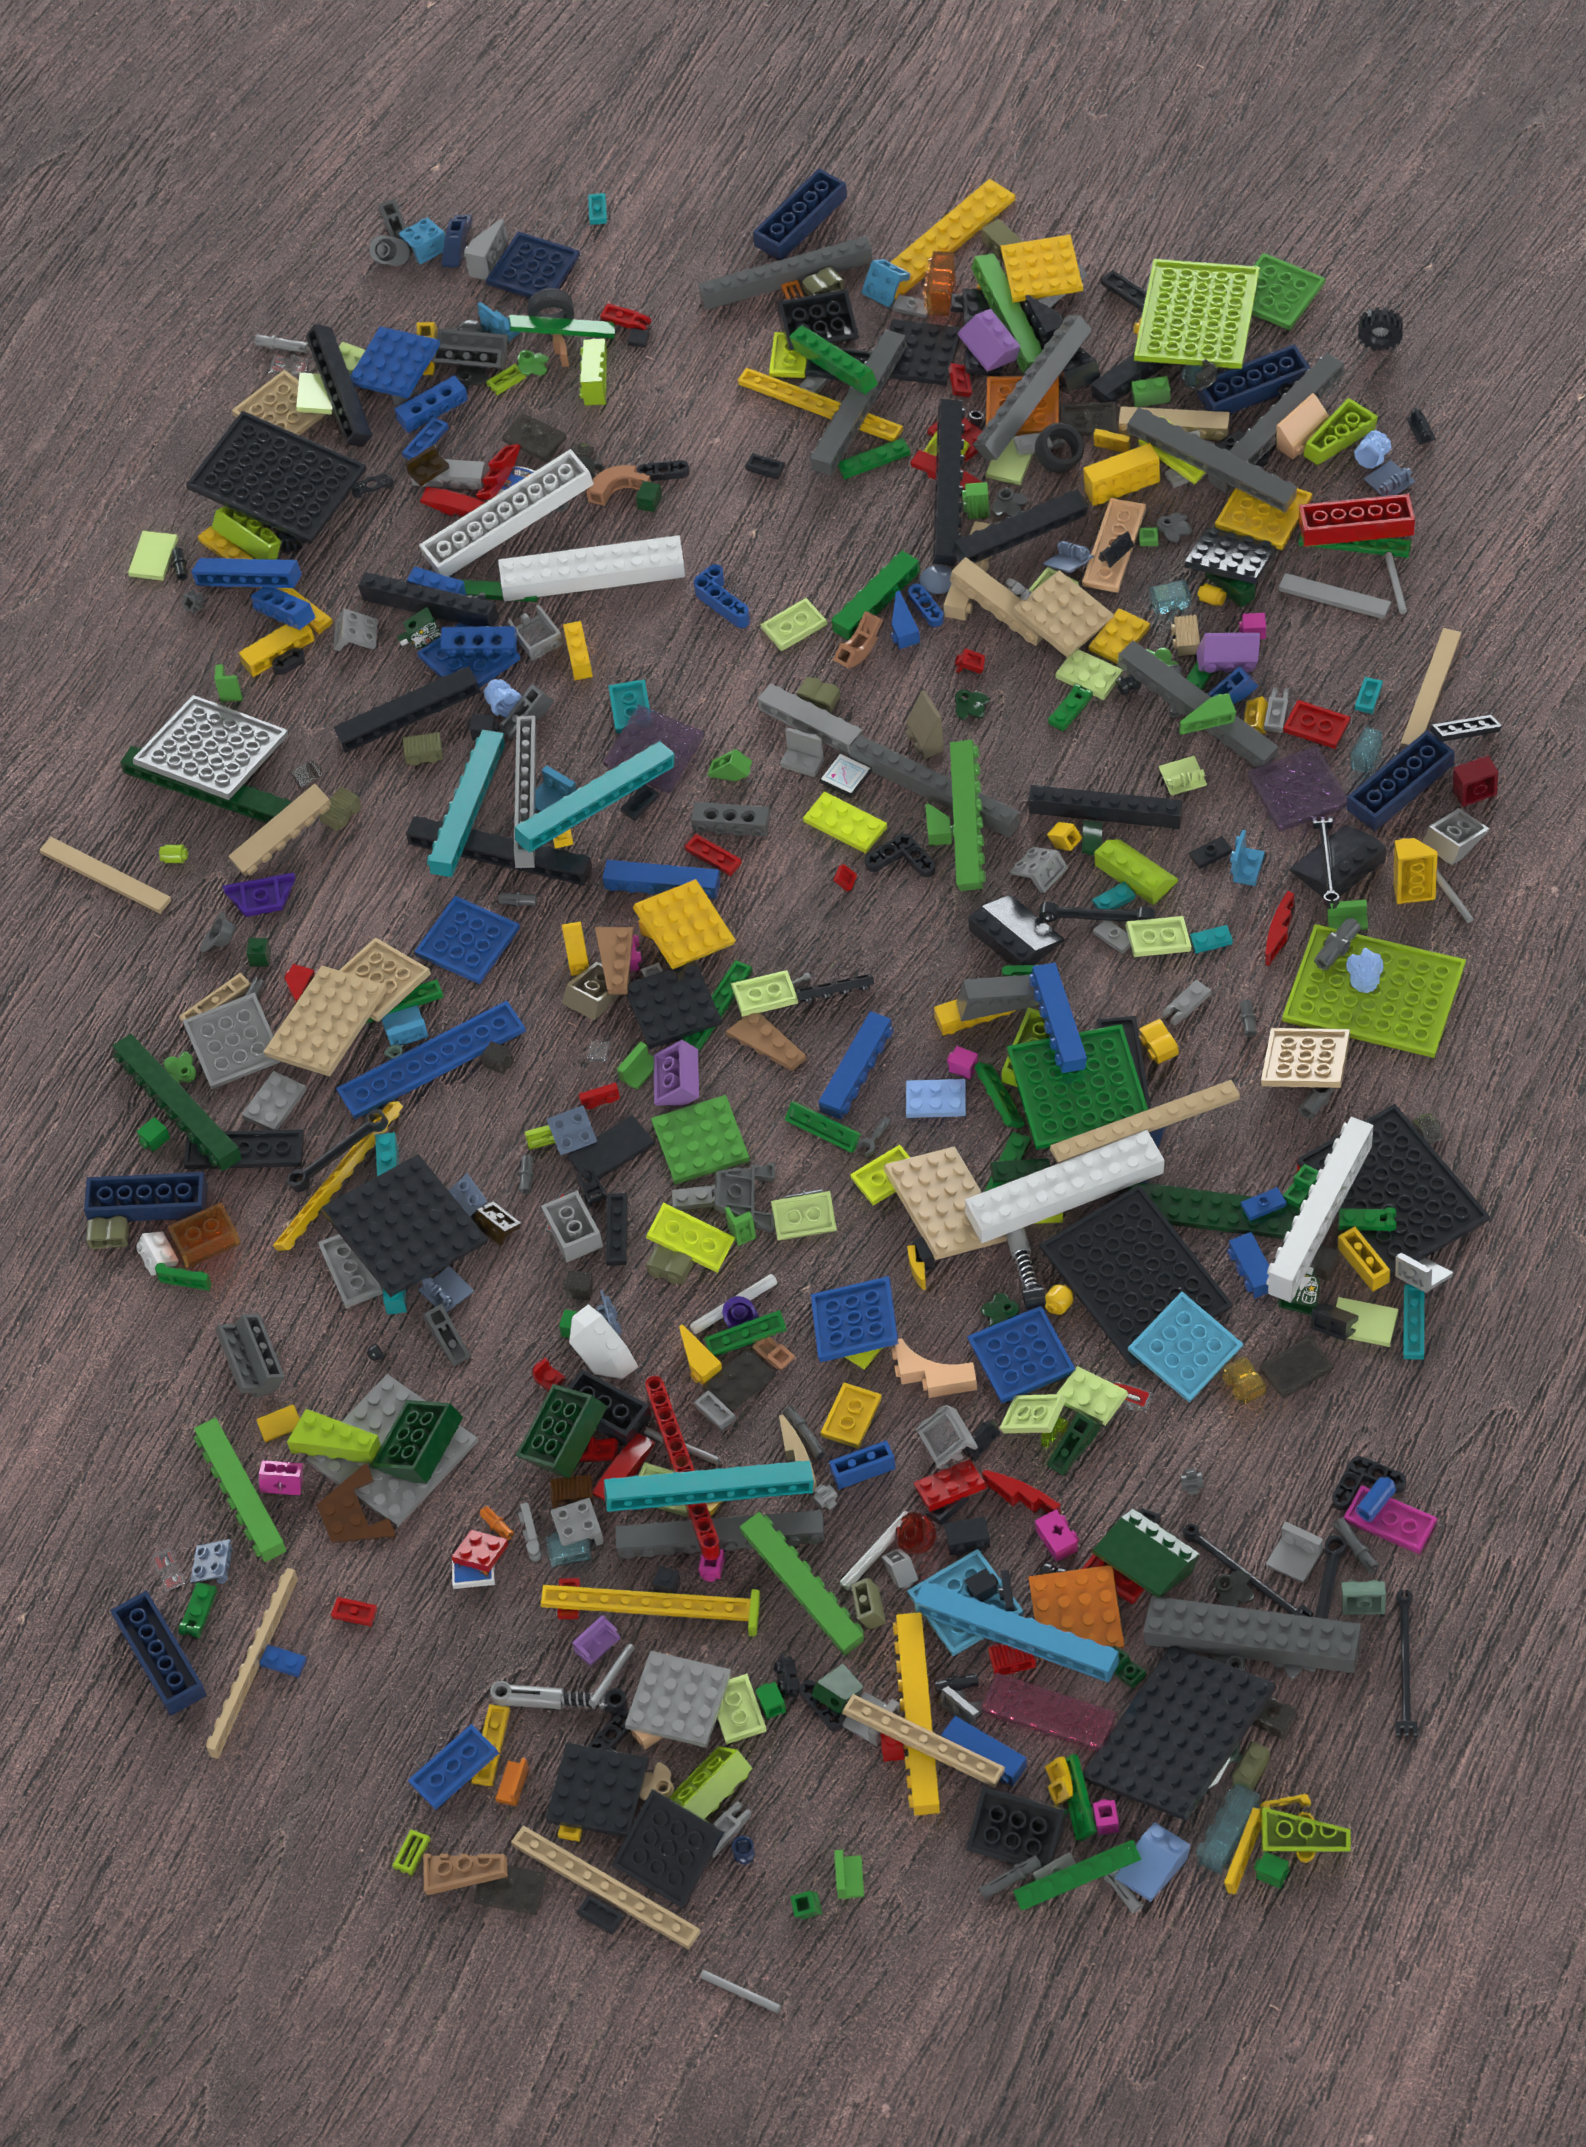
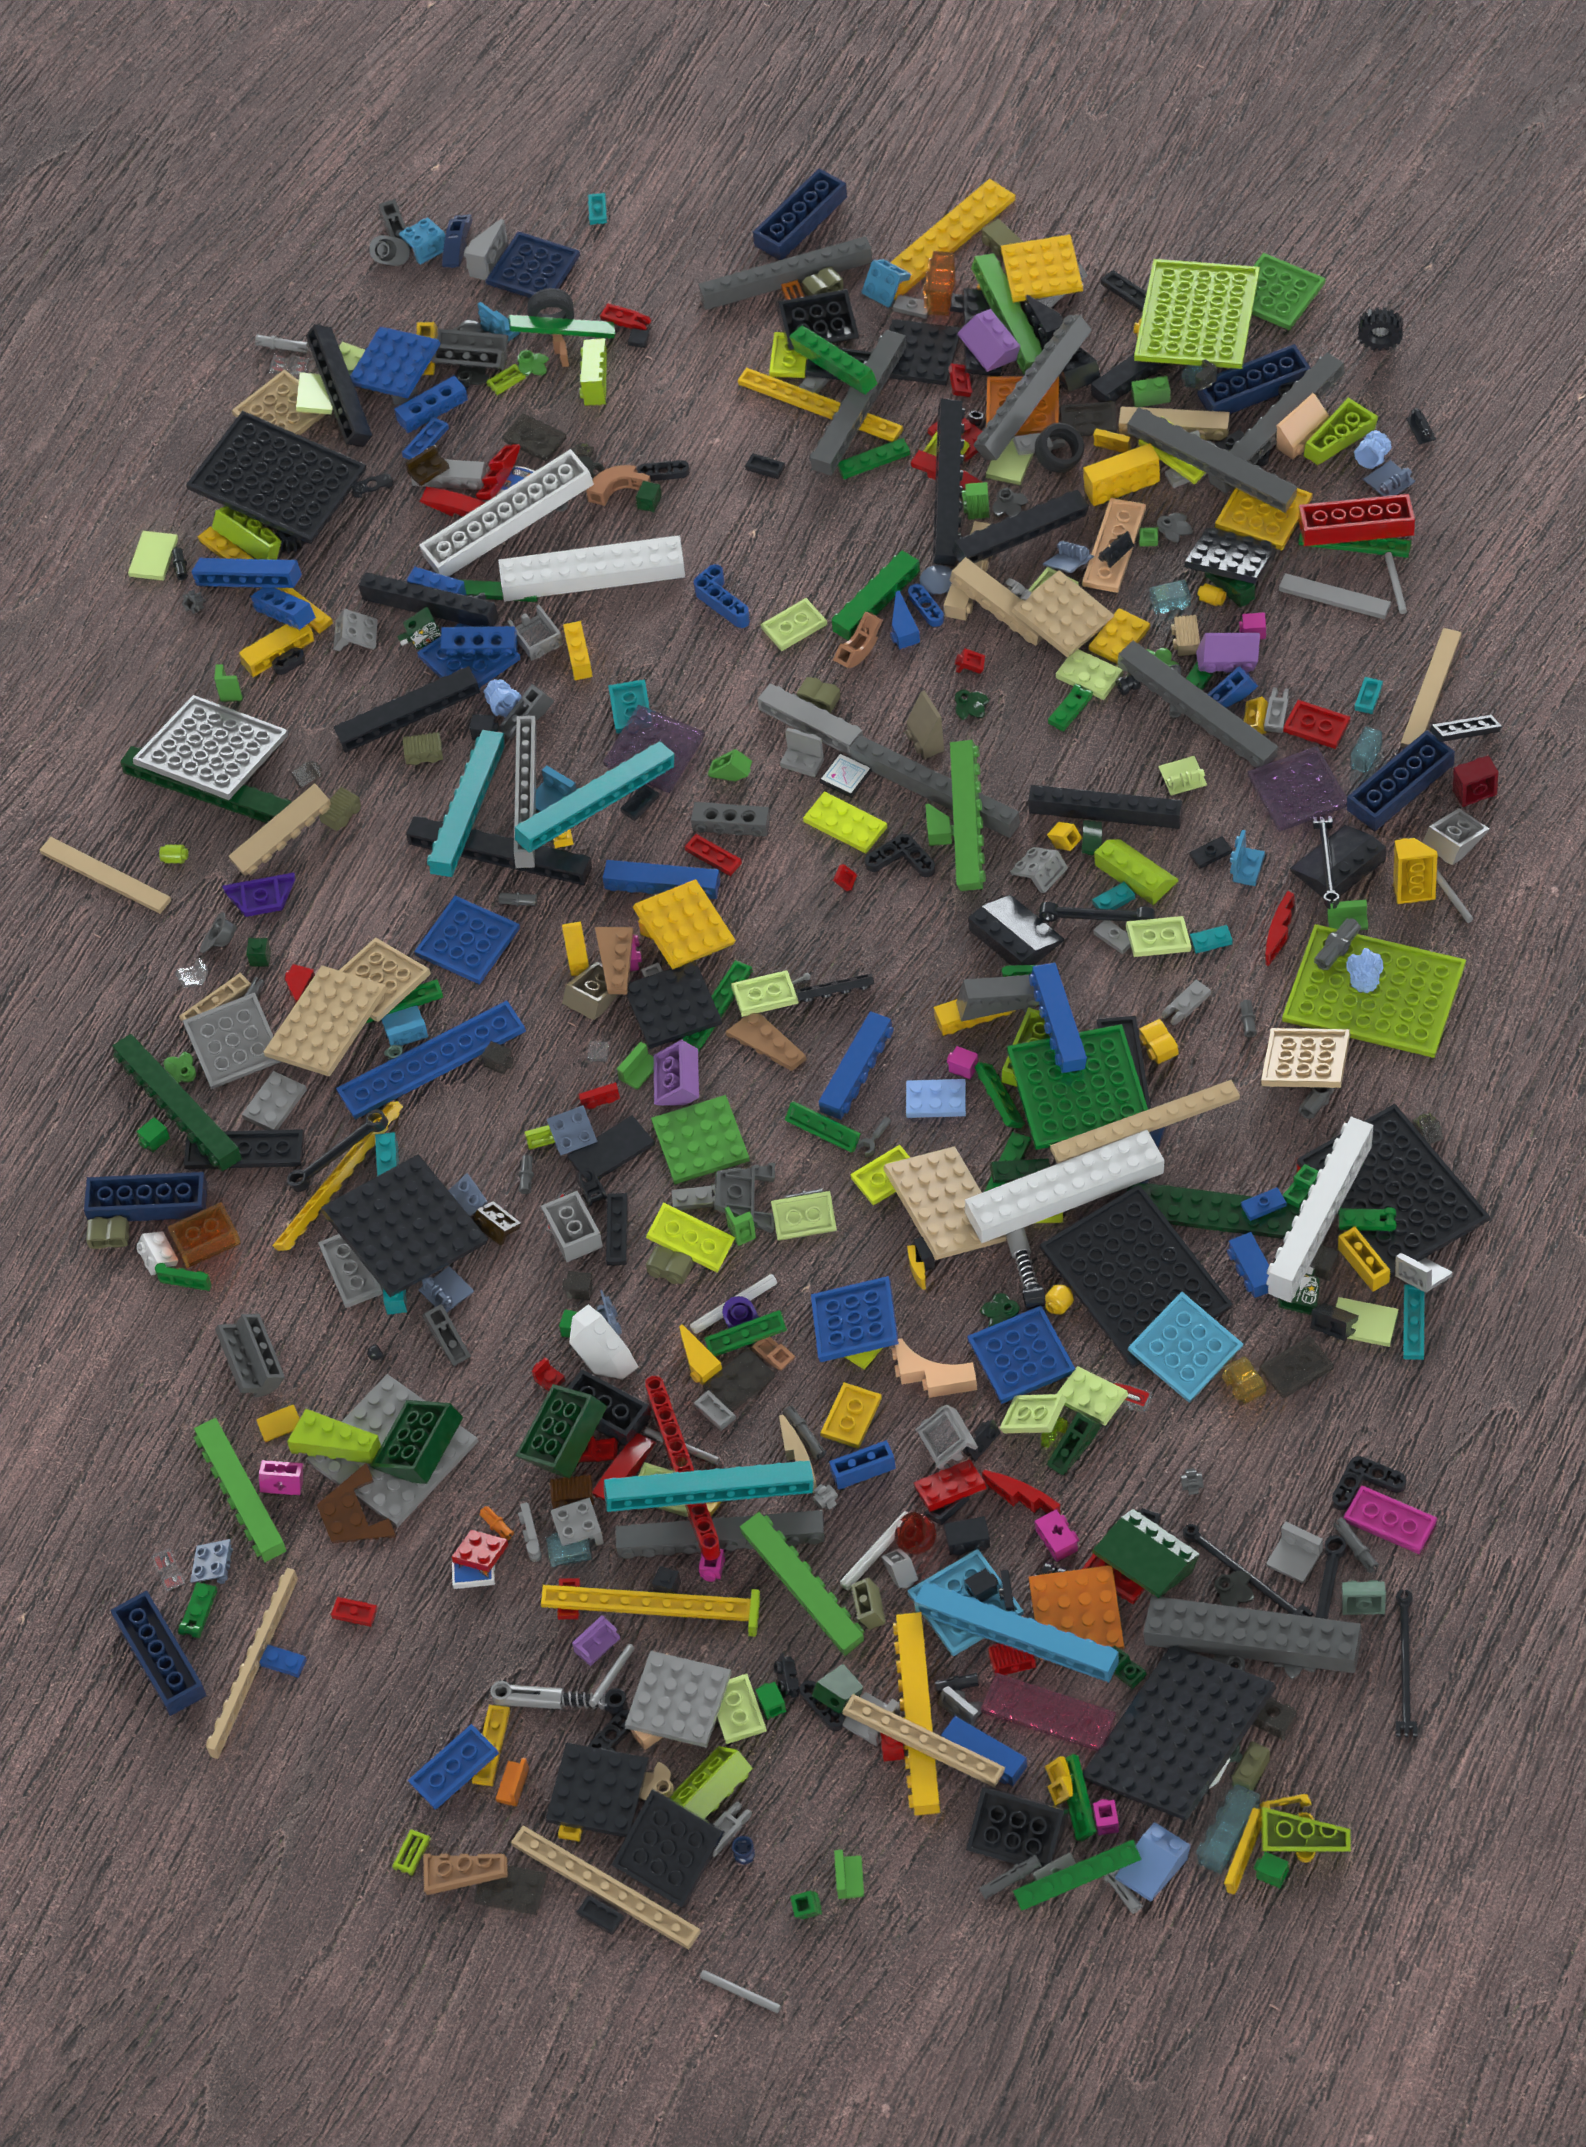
(192, 975): none -> clear bracket
(1212, 713): bright green slope -> none
(1376, 1499): blue brick -> none

